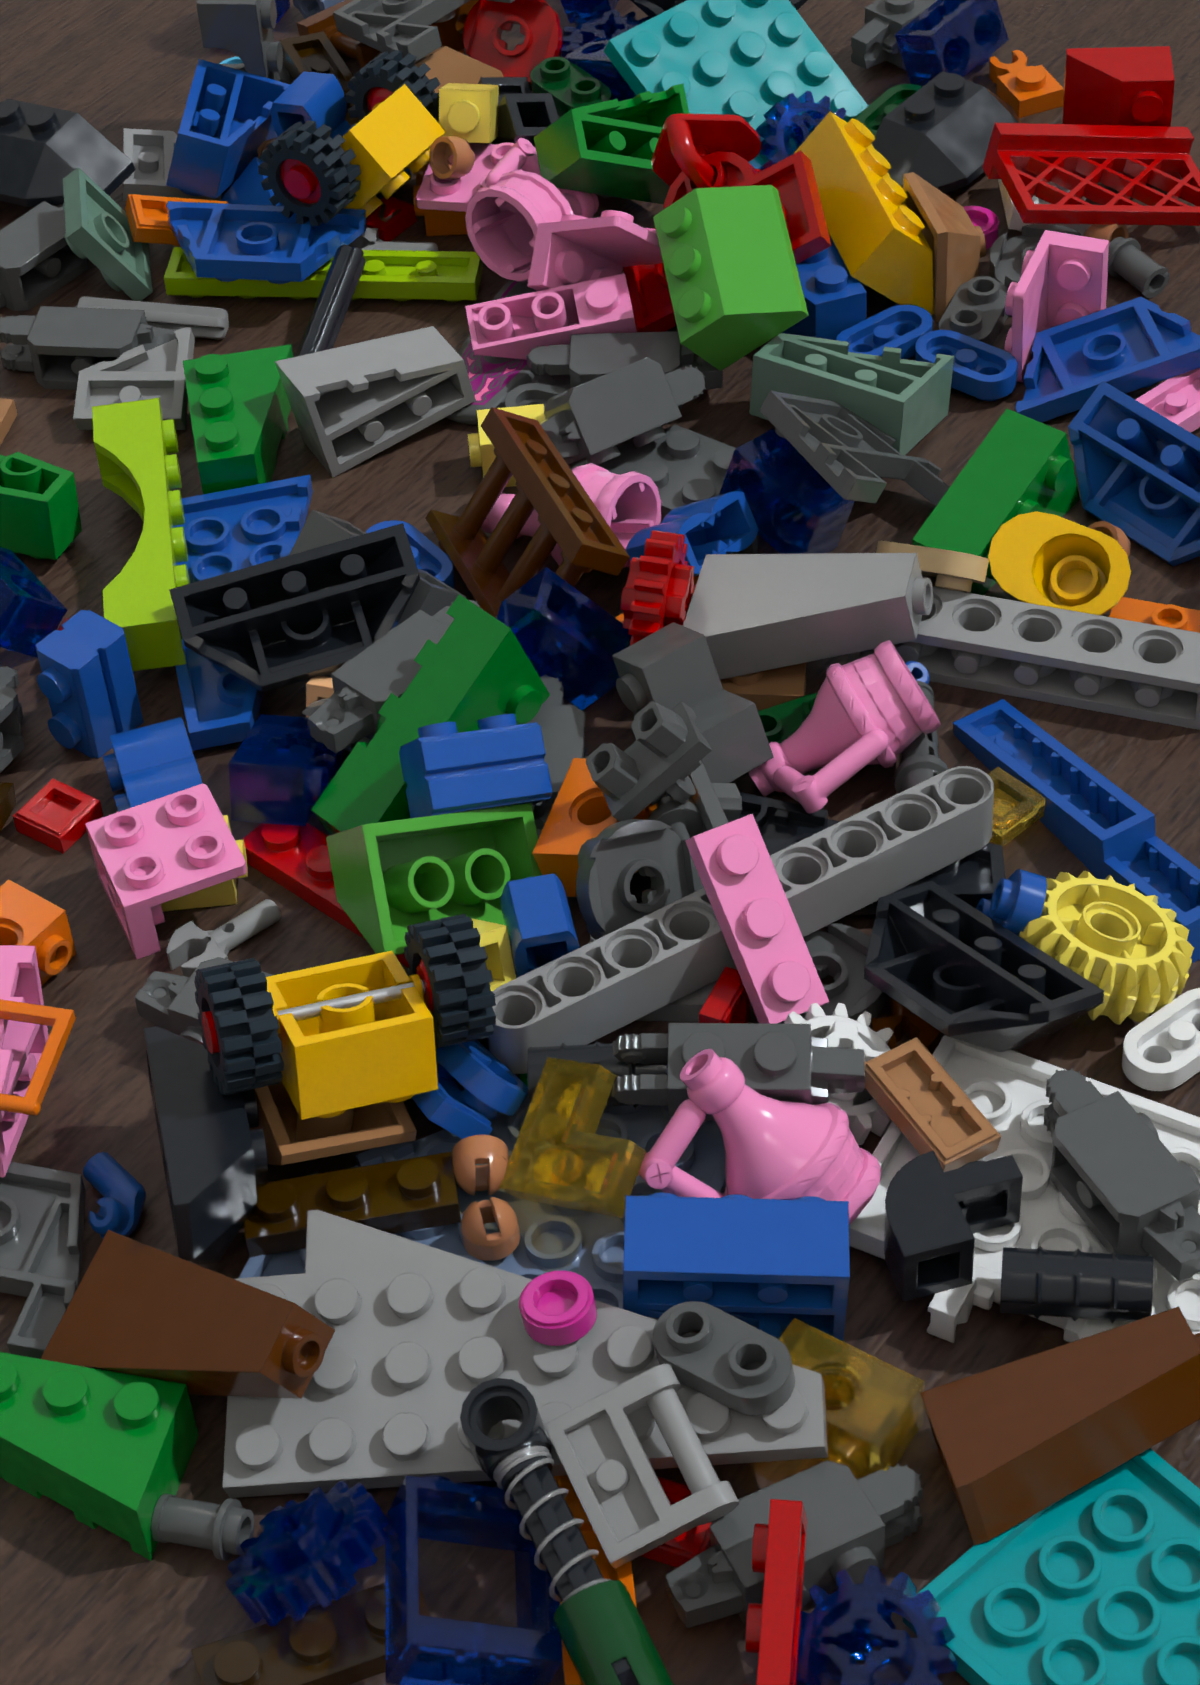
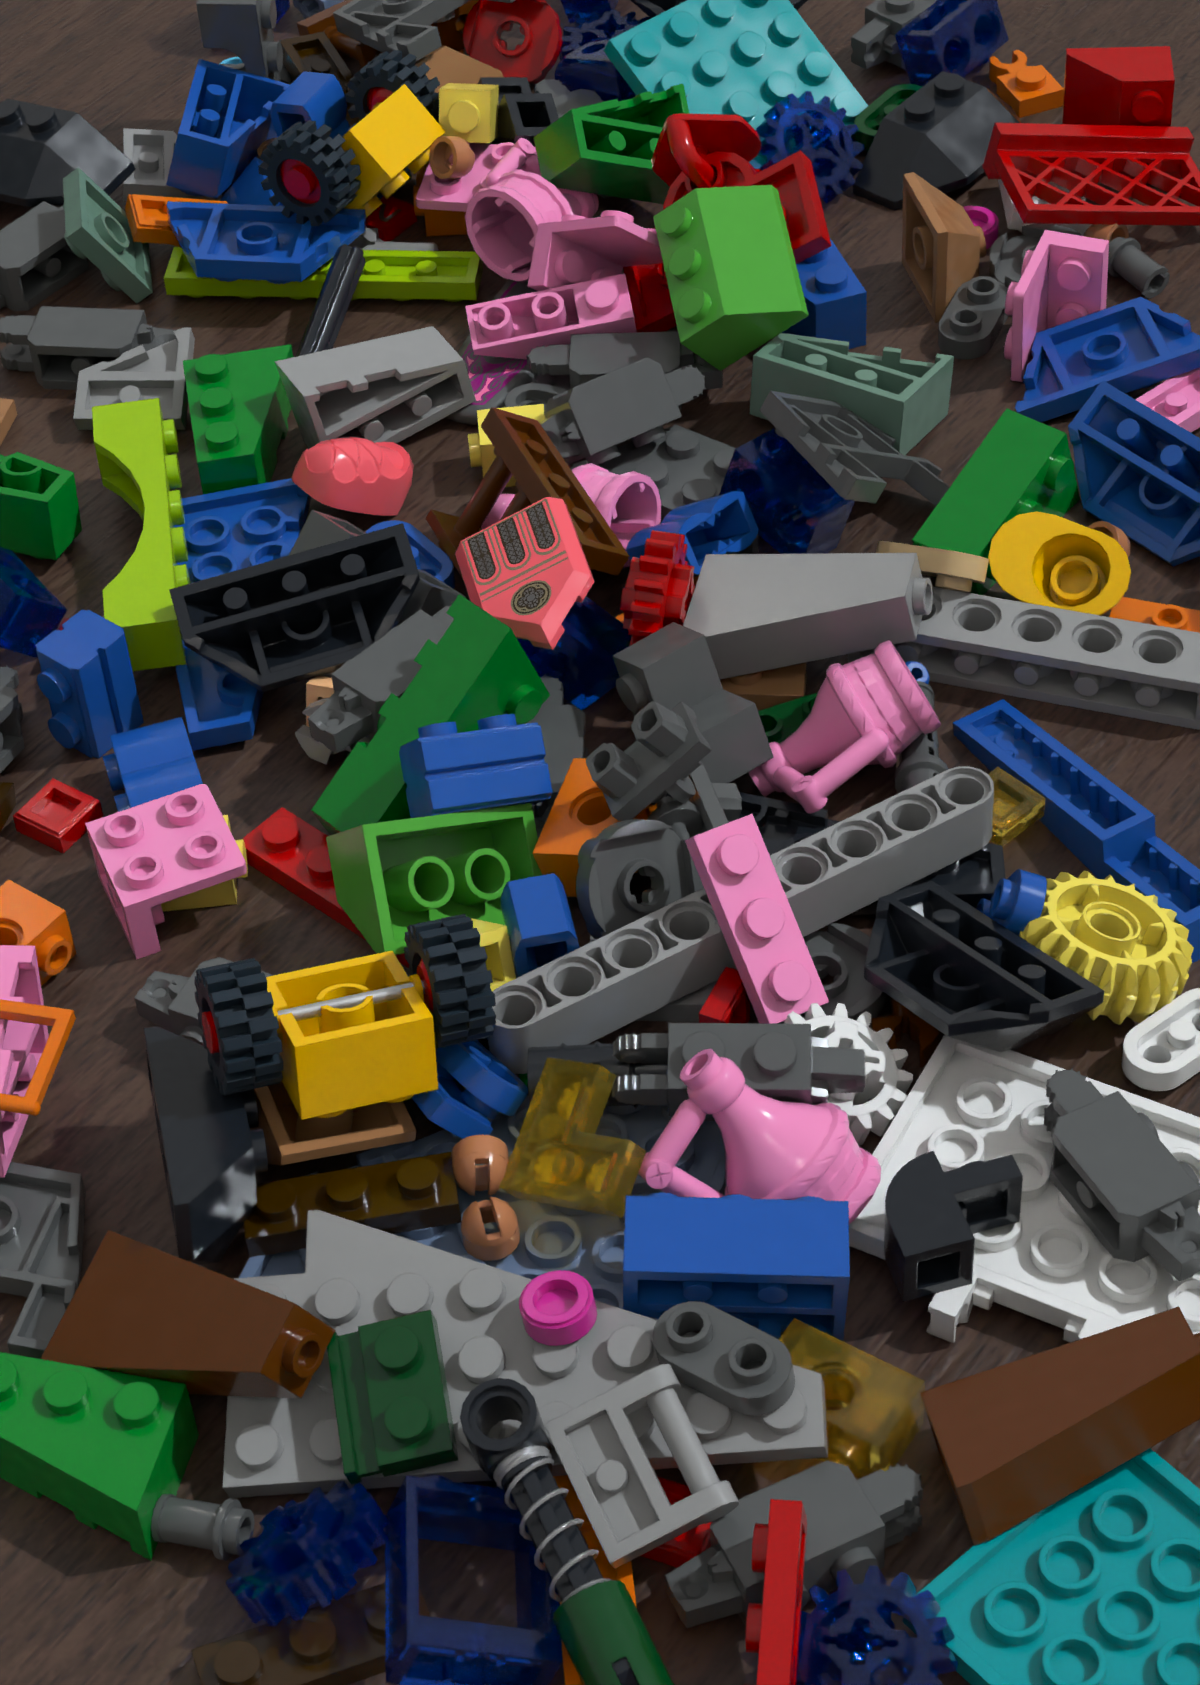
(122, 1195): blue arm -> none
(204, 321): light grey axle -> none
(210, 944): light grey bar -> none
(280, 772): clear blue brick -> none
(356, 475): none -> coral piece
(391, 1397): none -> dark green plate
(527, 570): none -> coral tile
(568, 83): dark green plate -> none
(868, 213): yellow slope -> none
(893, 327): blue plate -> none
(929, 1106): medium nougat plate -> none
(977, 366): blue plate -> none
(1076, 1284): black axle -> none

